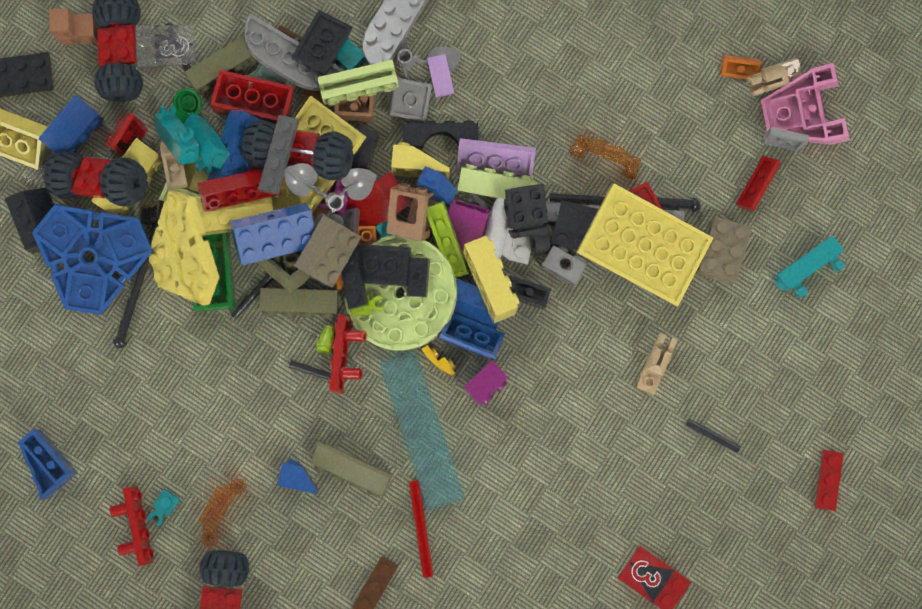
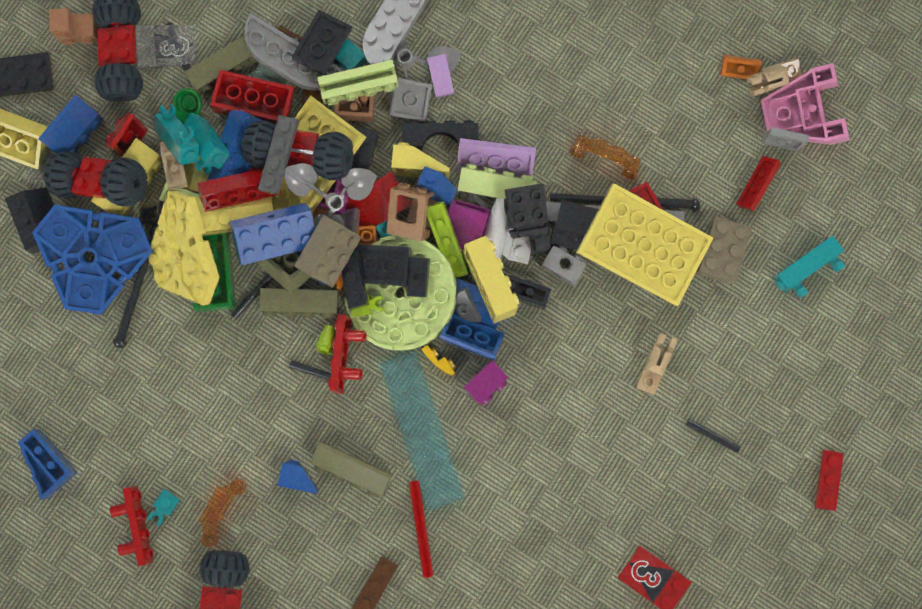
(466, 307): none -> dark grey plate

